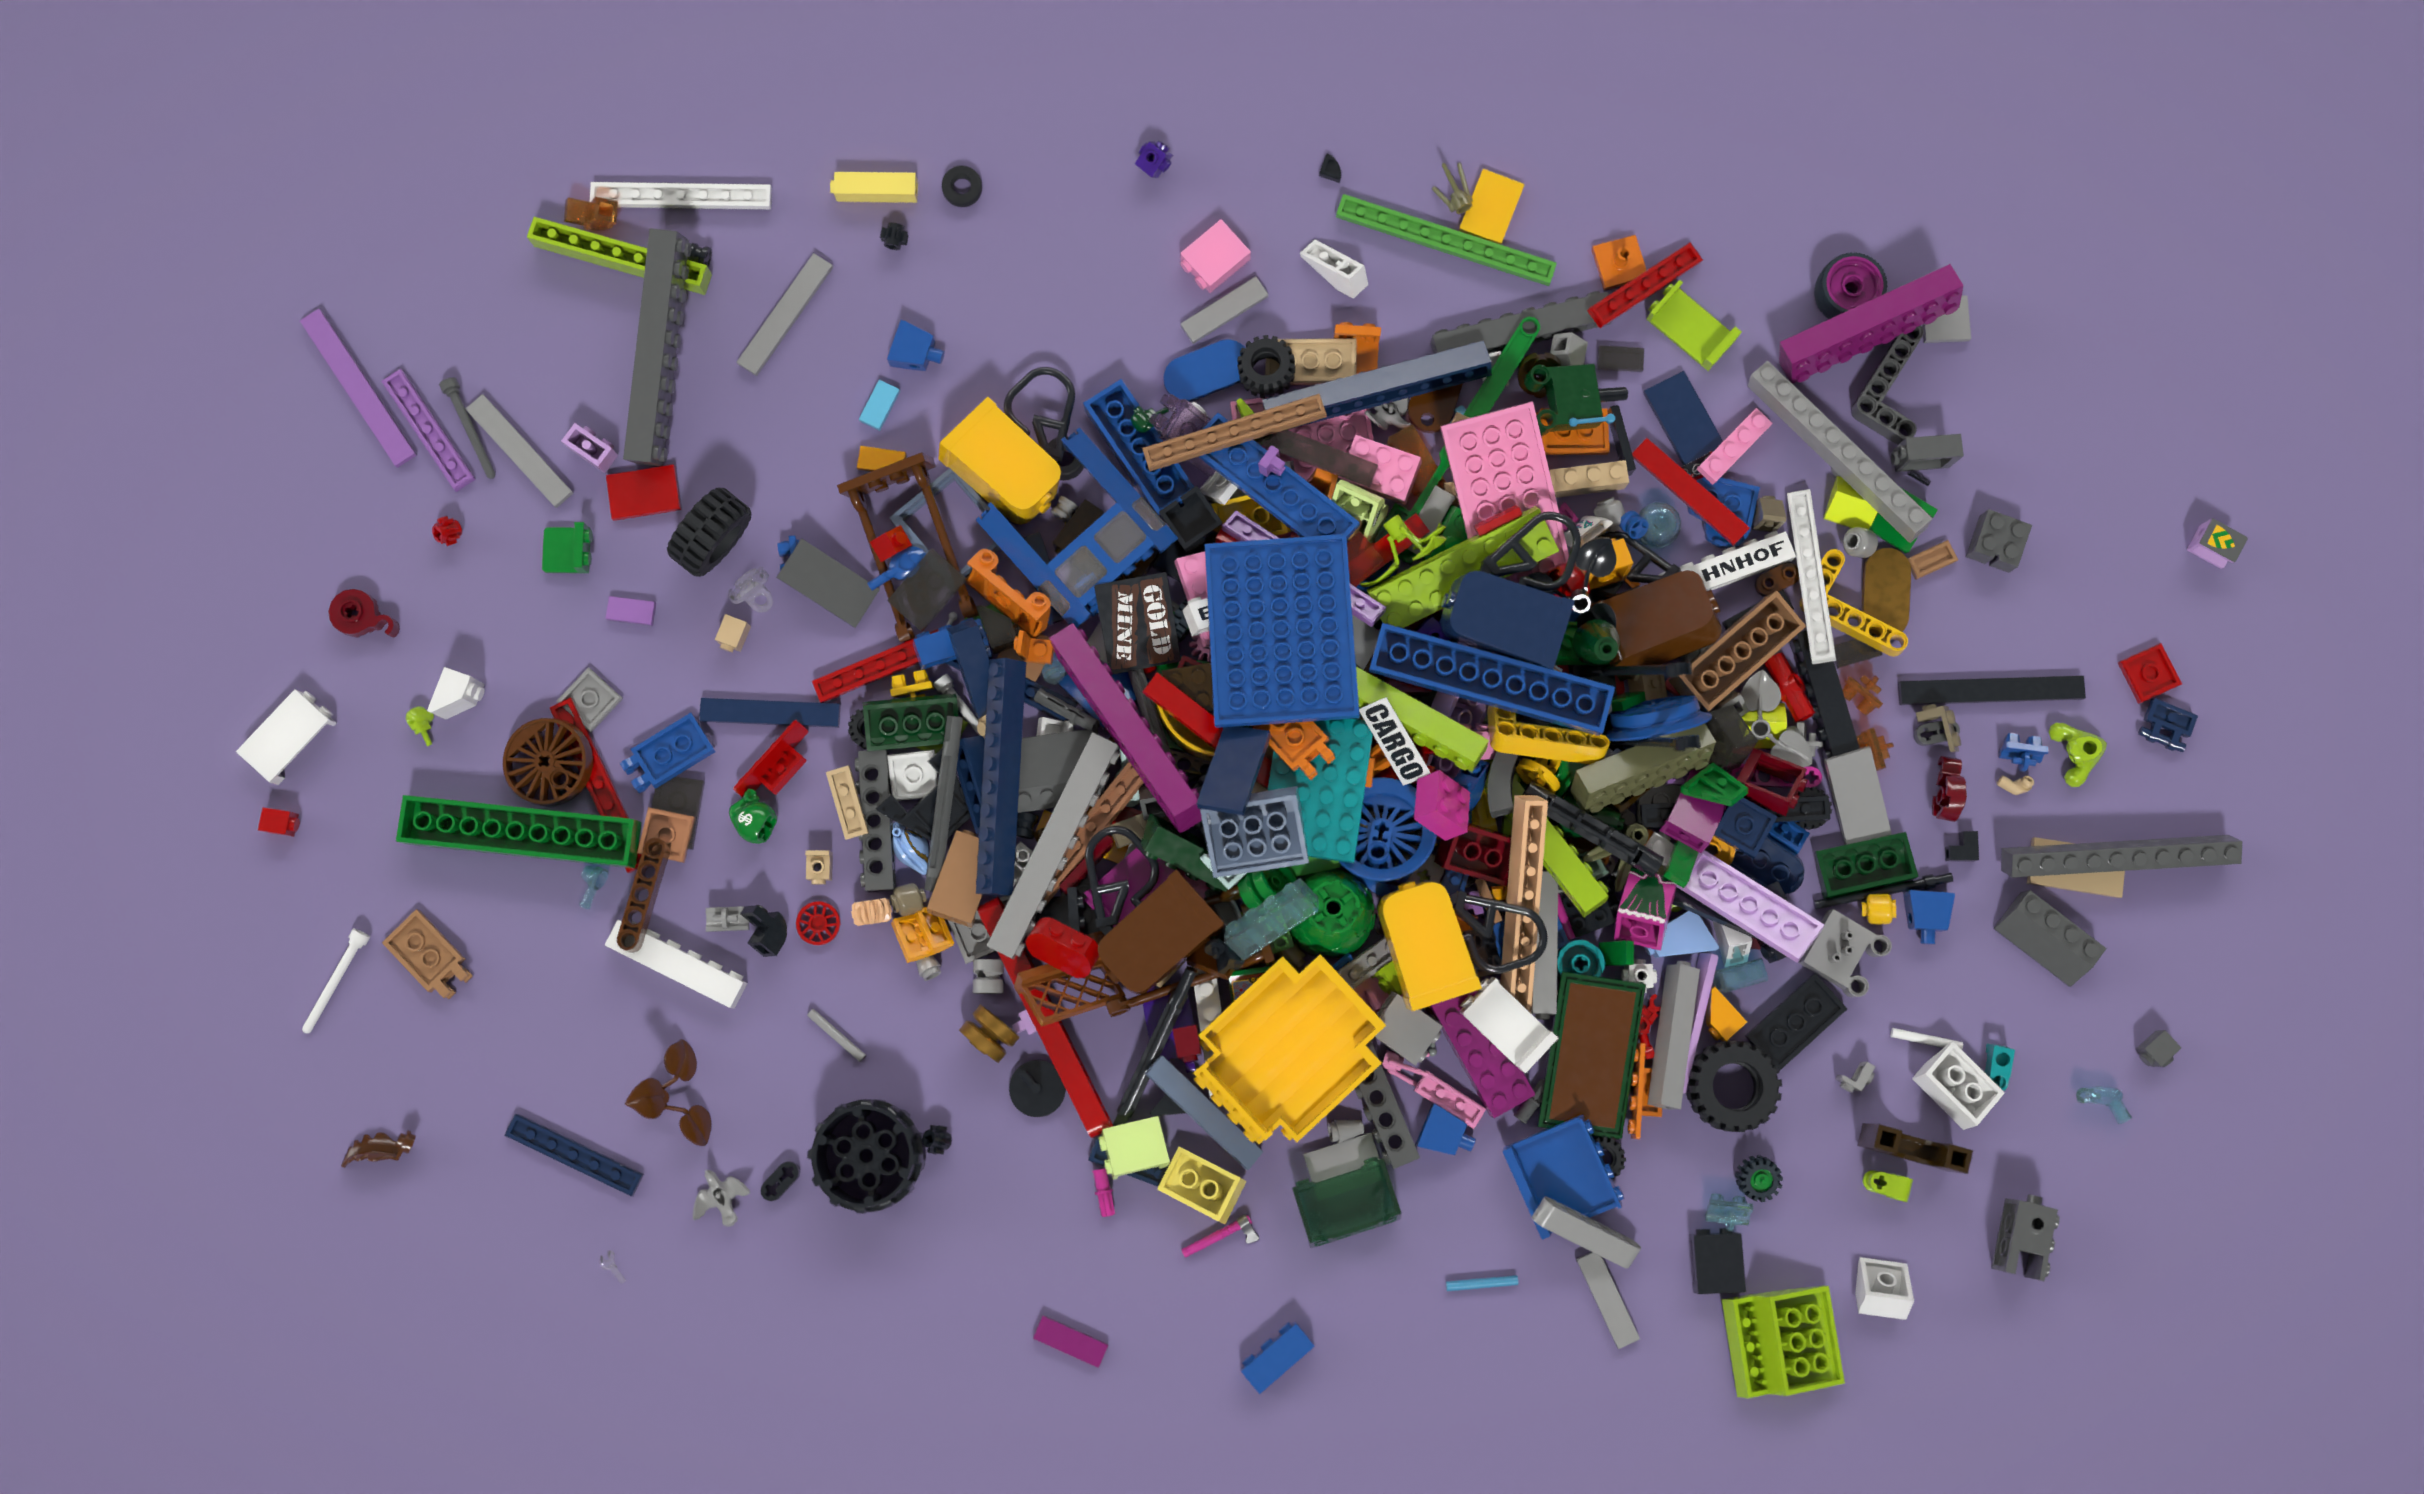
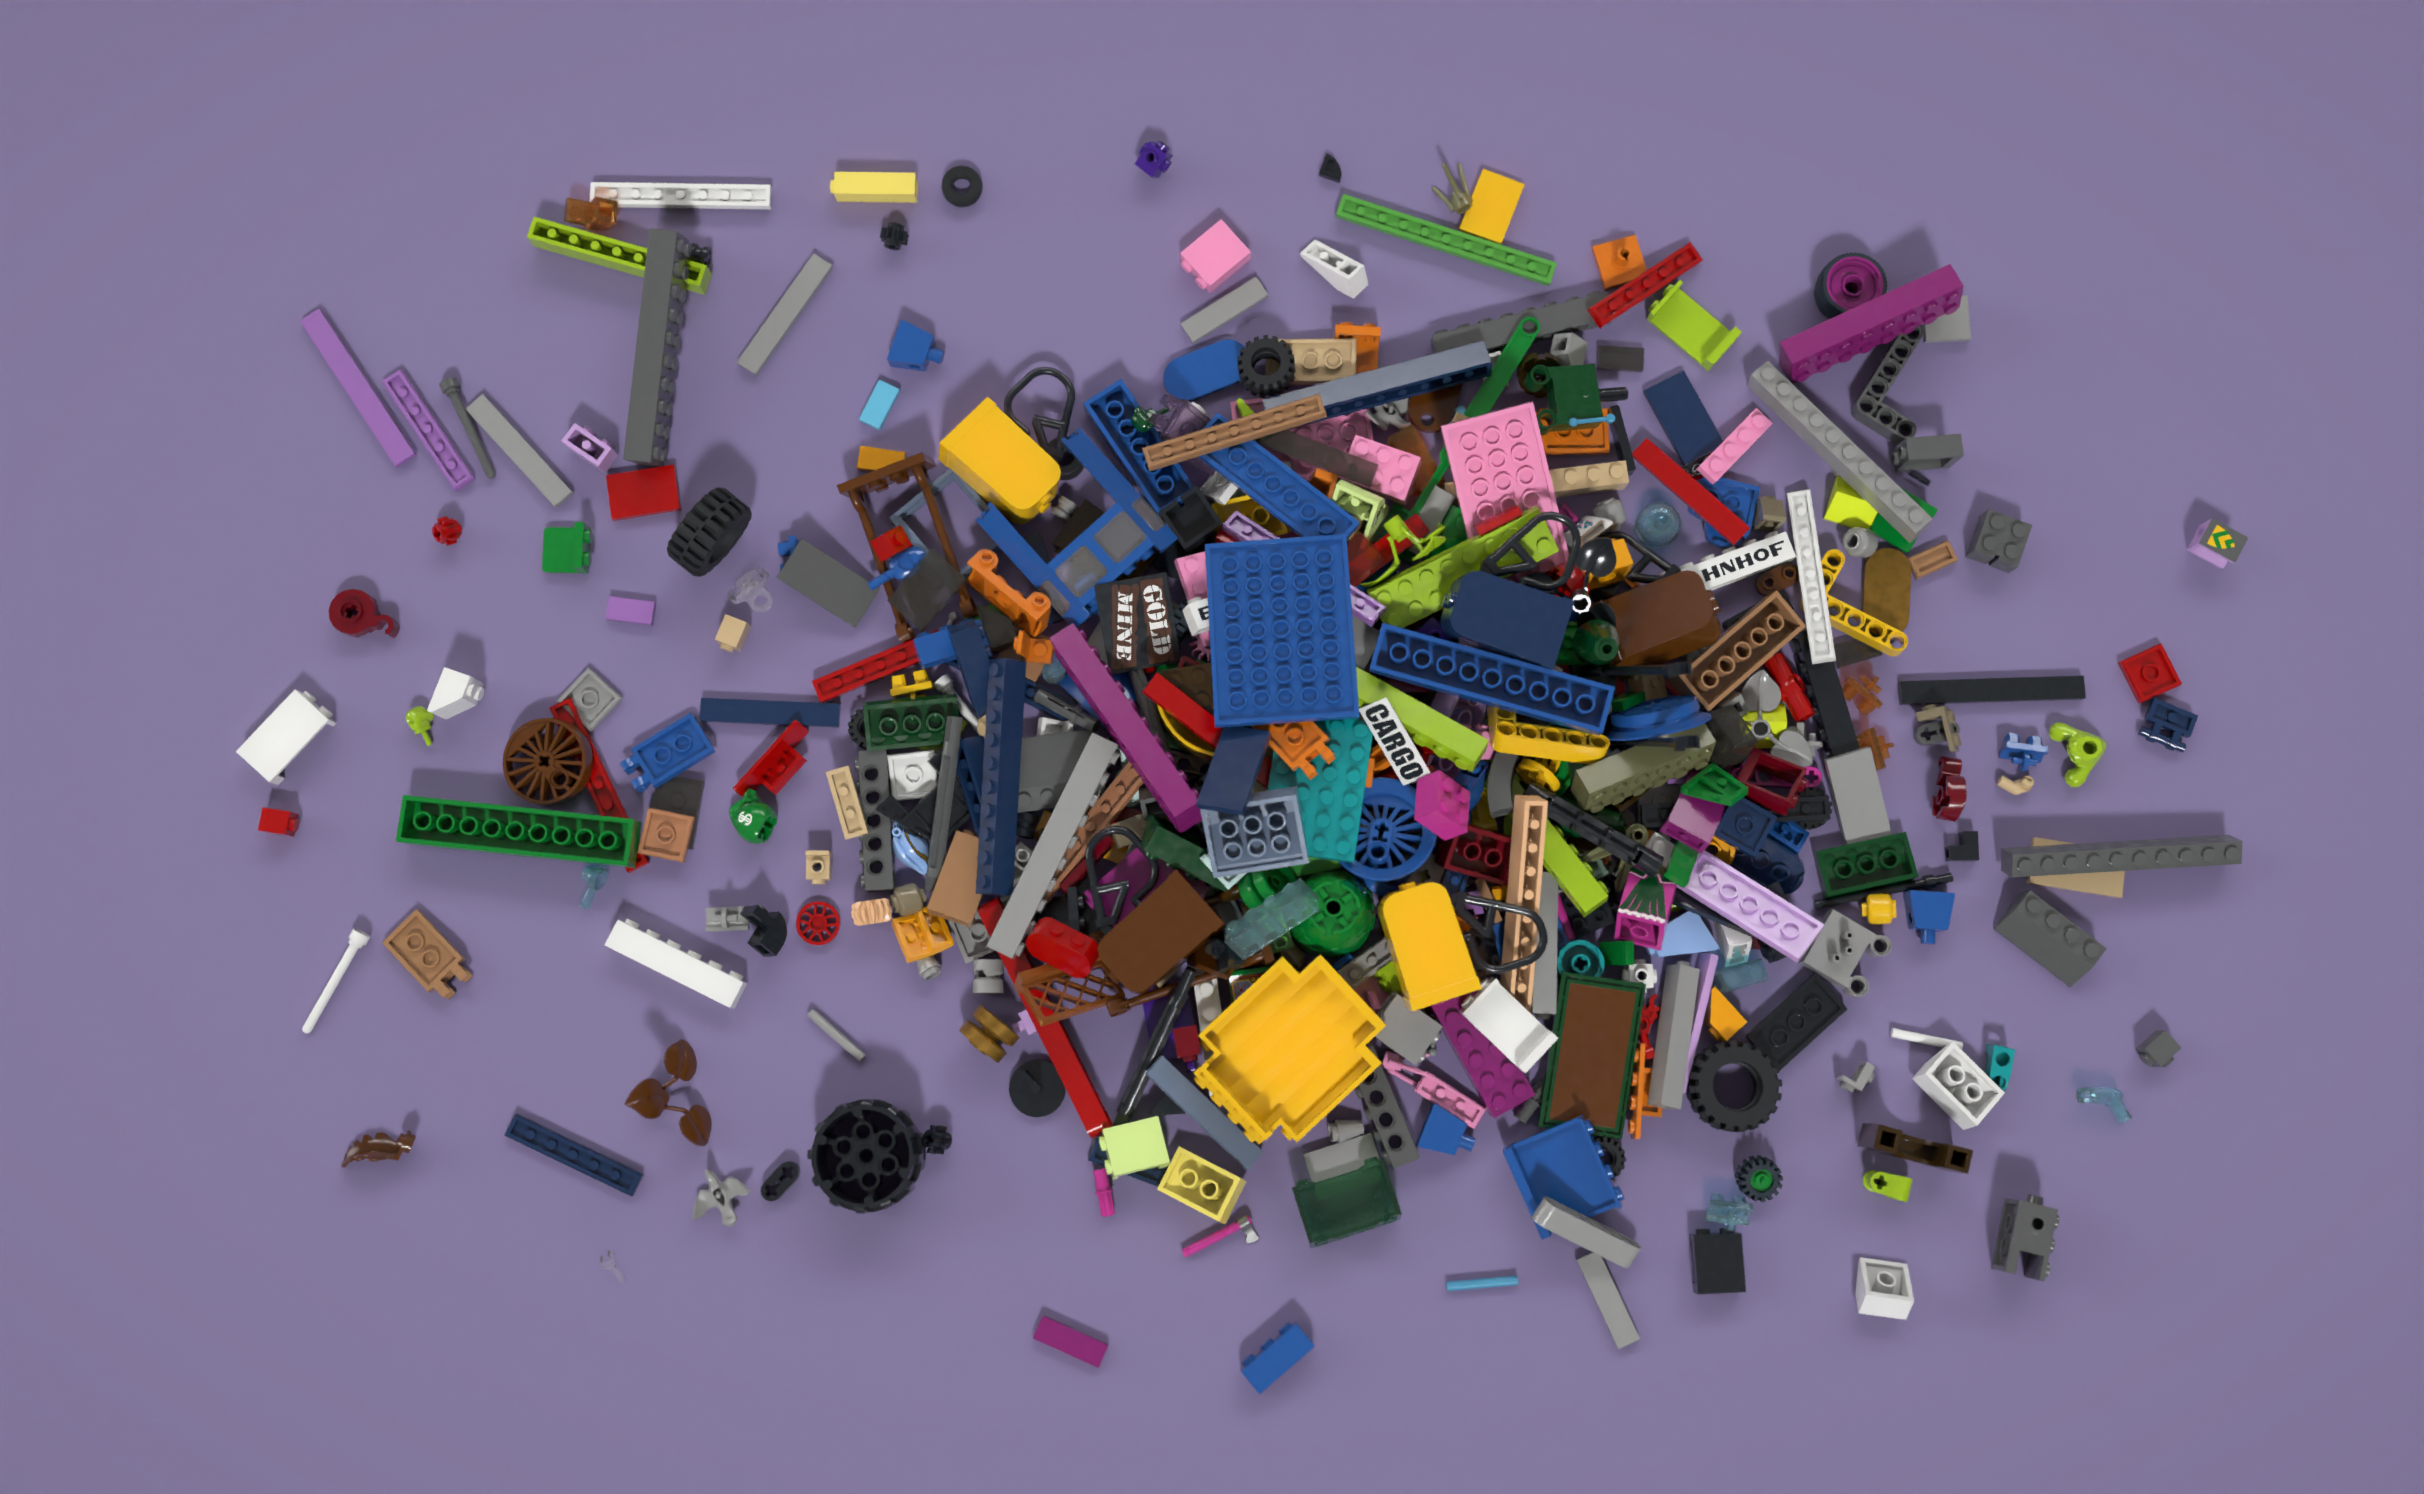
(641, 883): reddish brown beam -> none
(1271, 462): medium lavender tile -> none
(1634, 524): blue wheel -> none
(1783, 1342): lime slope -> none

